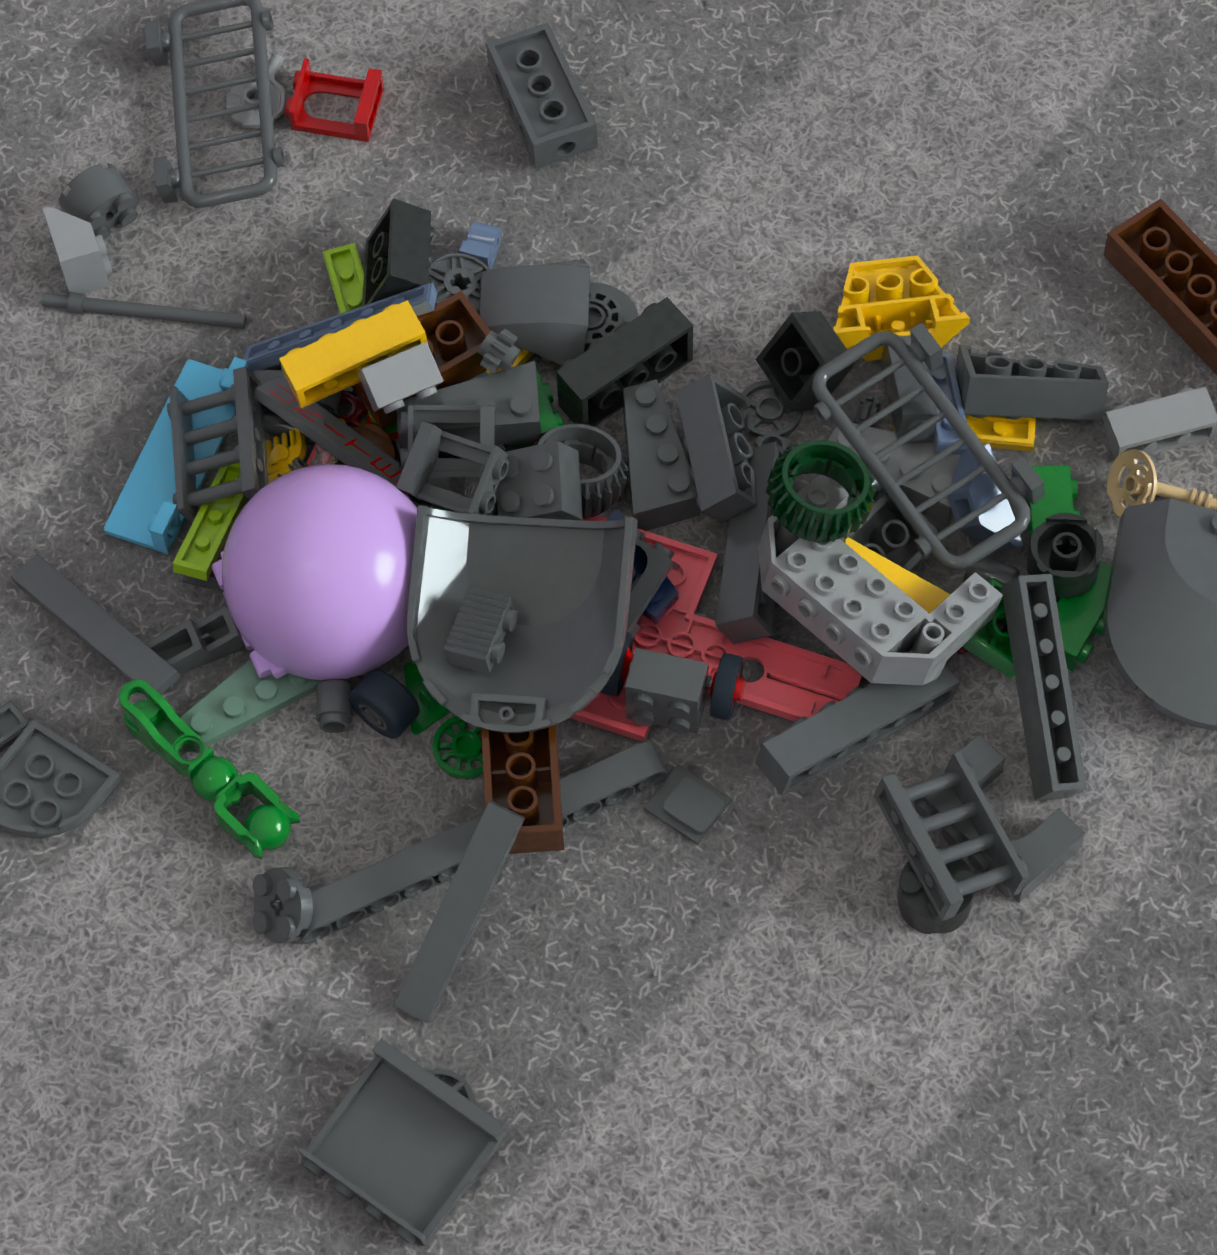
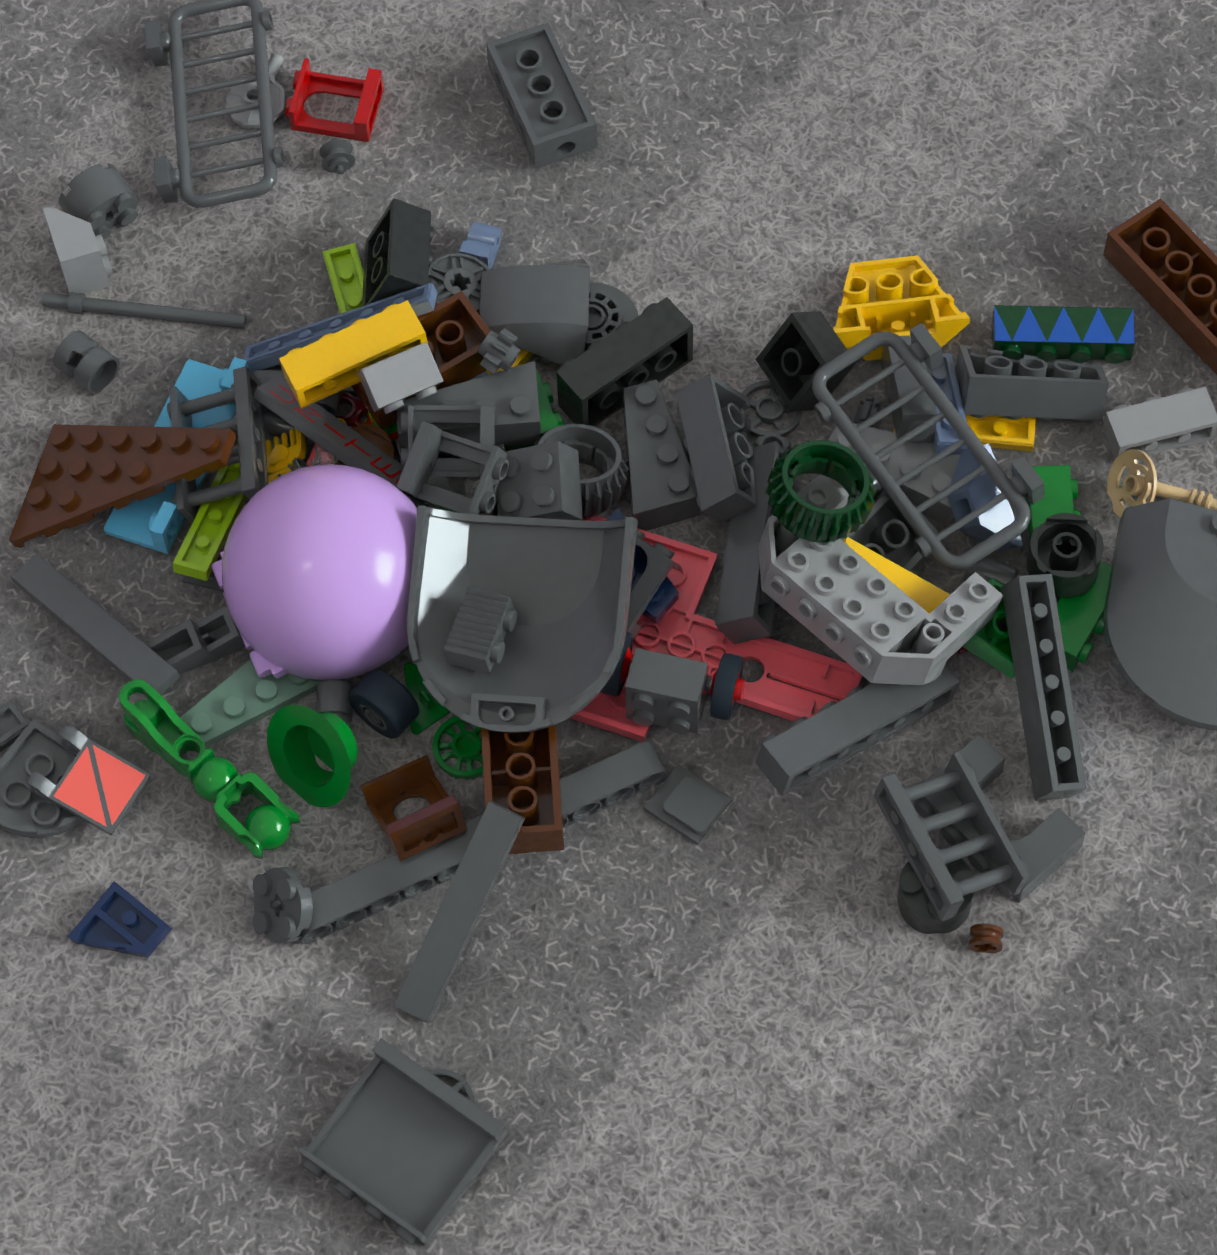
(86, 362): none -> dark grey wheel
(95, 785): none -> flag
(112, 466): none -> reddish brown wing
(120, 925): none -> dark blue wing
(294, 740): none -> green hose
(337, 156): none -> dark grey wheel
(422, 828): none -> reddish brown panel
(986, 938): none -> reddish brown bush
(1064, 333): none -> dark green brick

